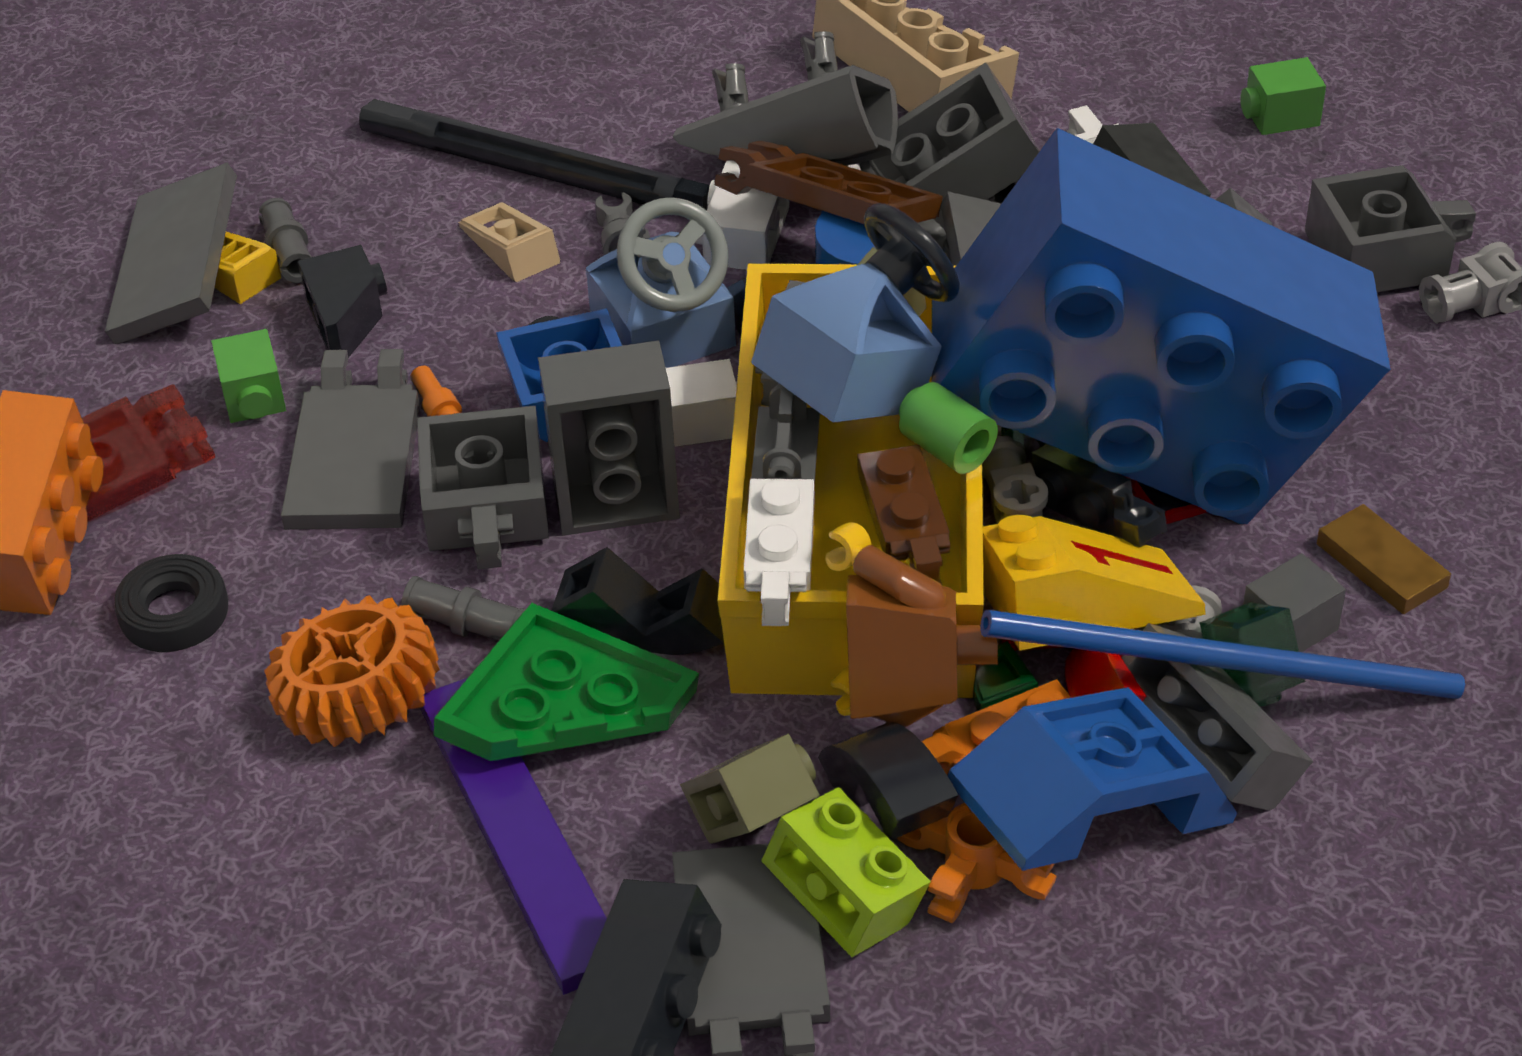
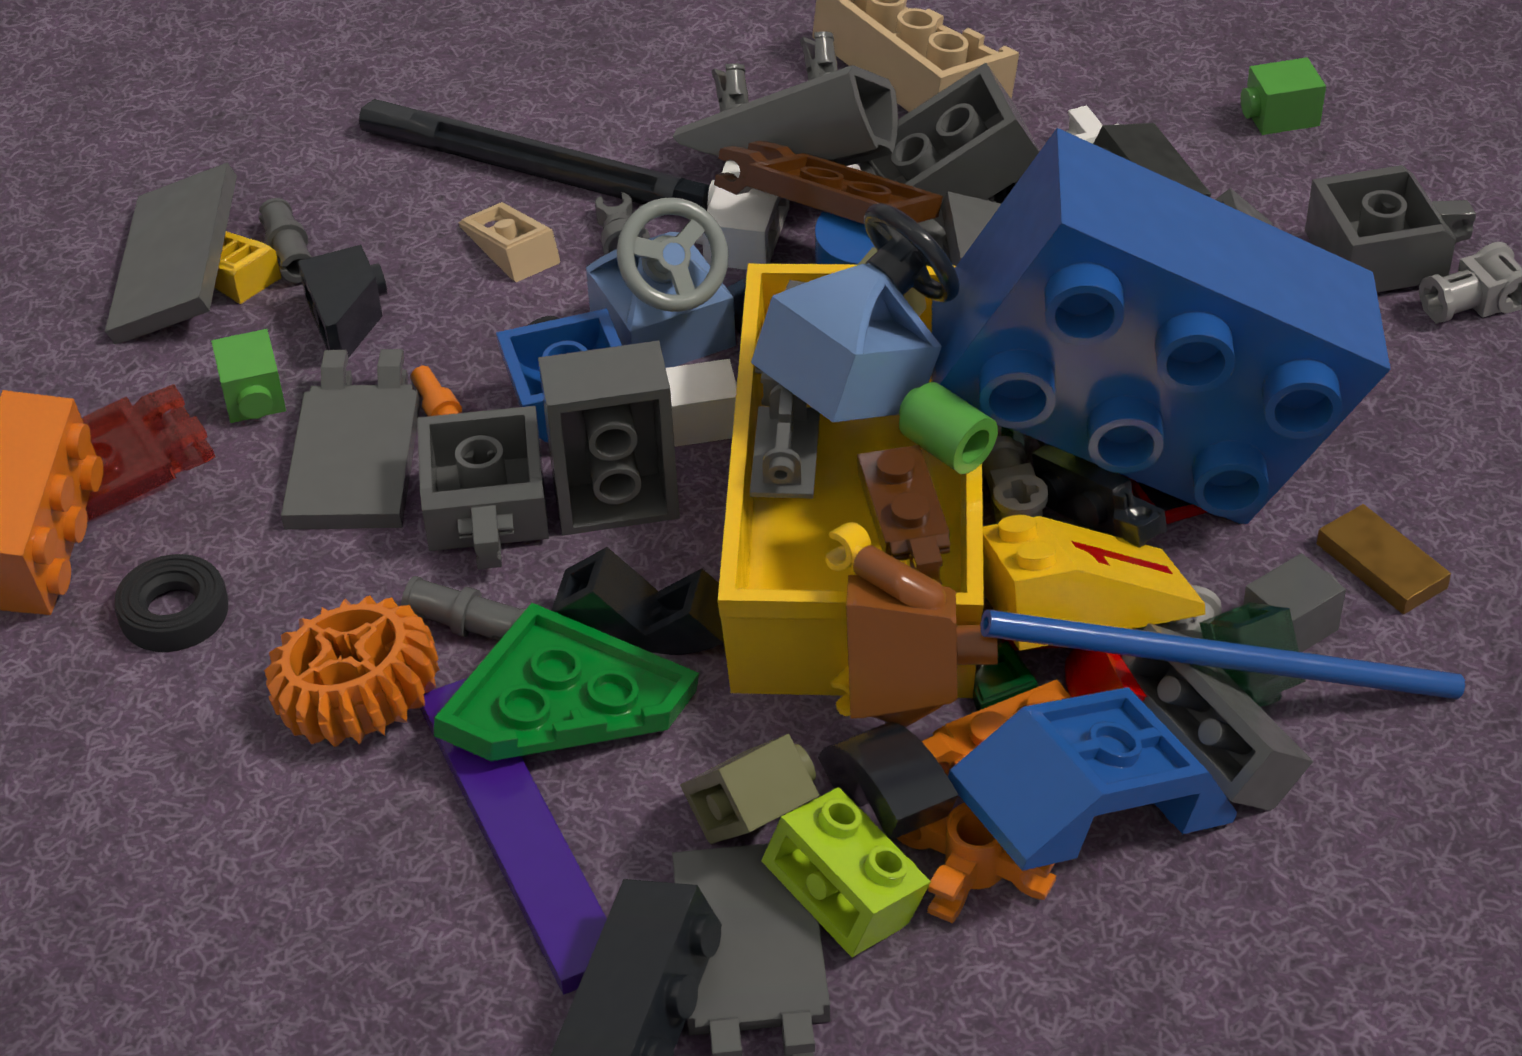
(779, 543): white hinge -> none

